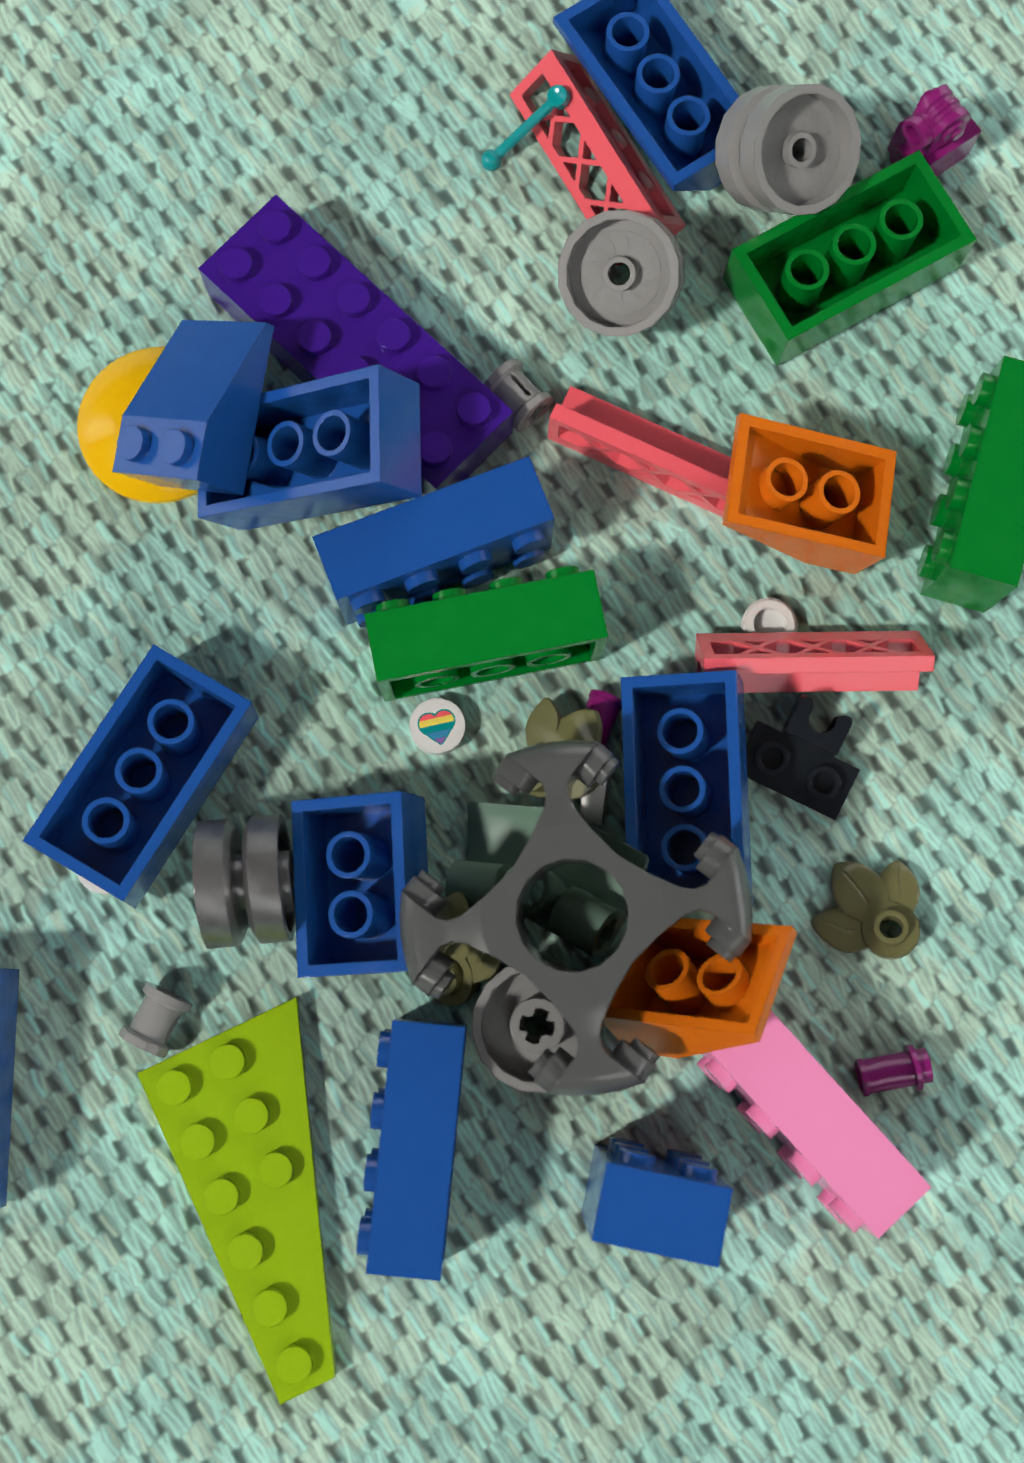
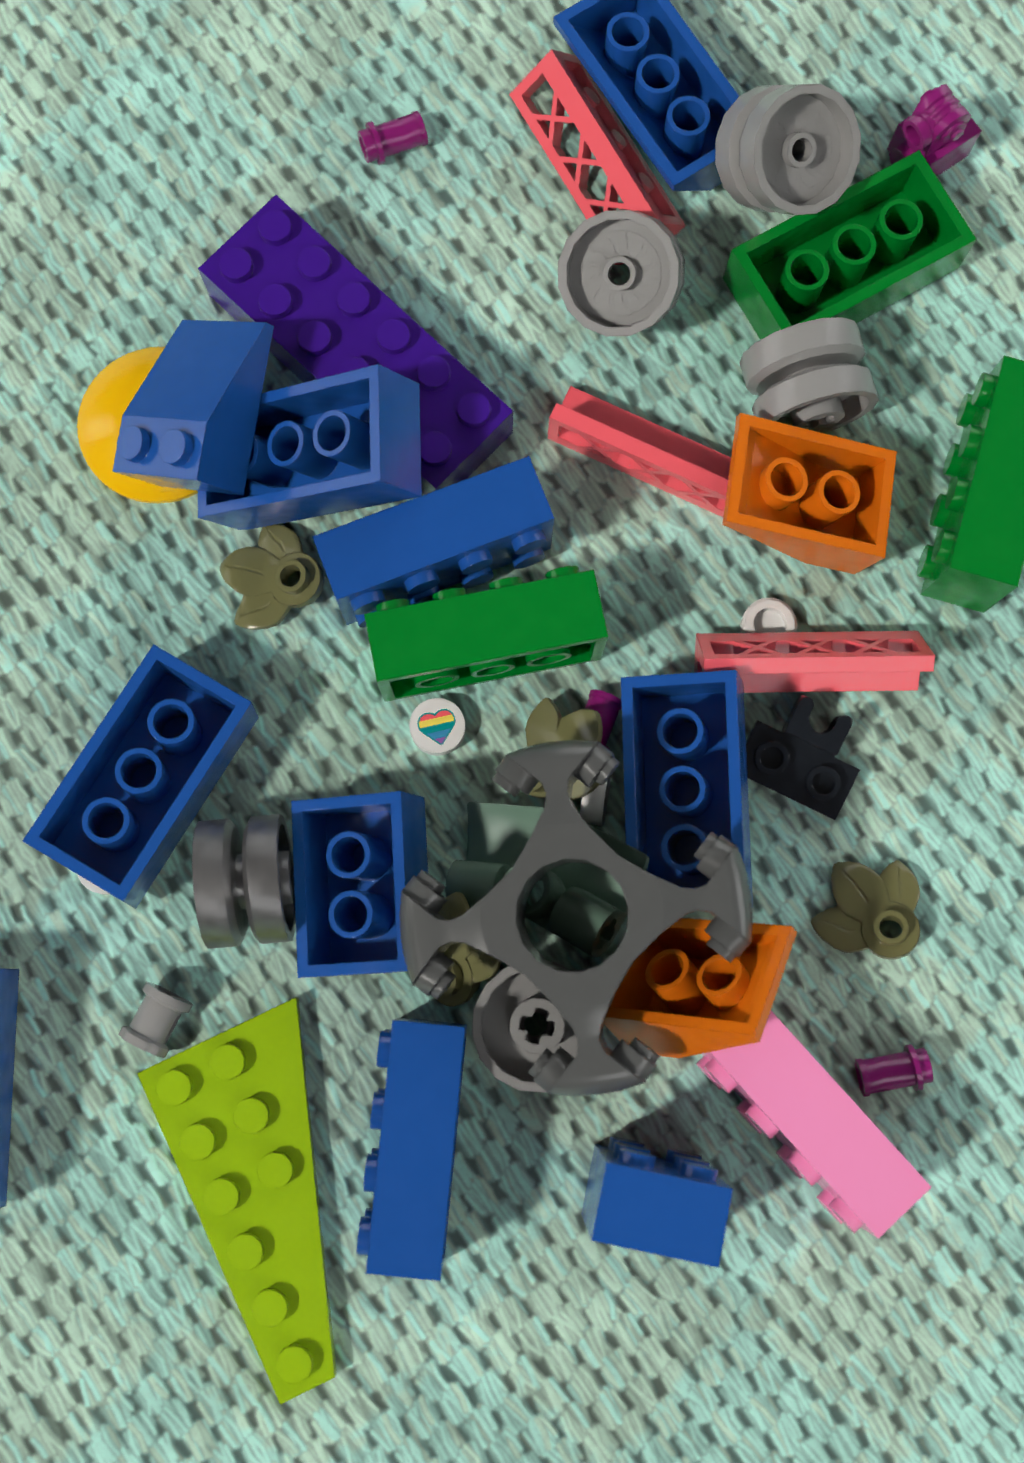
(263, 578): none -> olive plate
(392, 137): none -> magenta pin
(518, 393): light grey bush -> none
(557, 98): teal hinge -> none
(810, 375): none -> light grey wheel

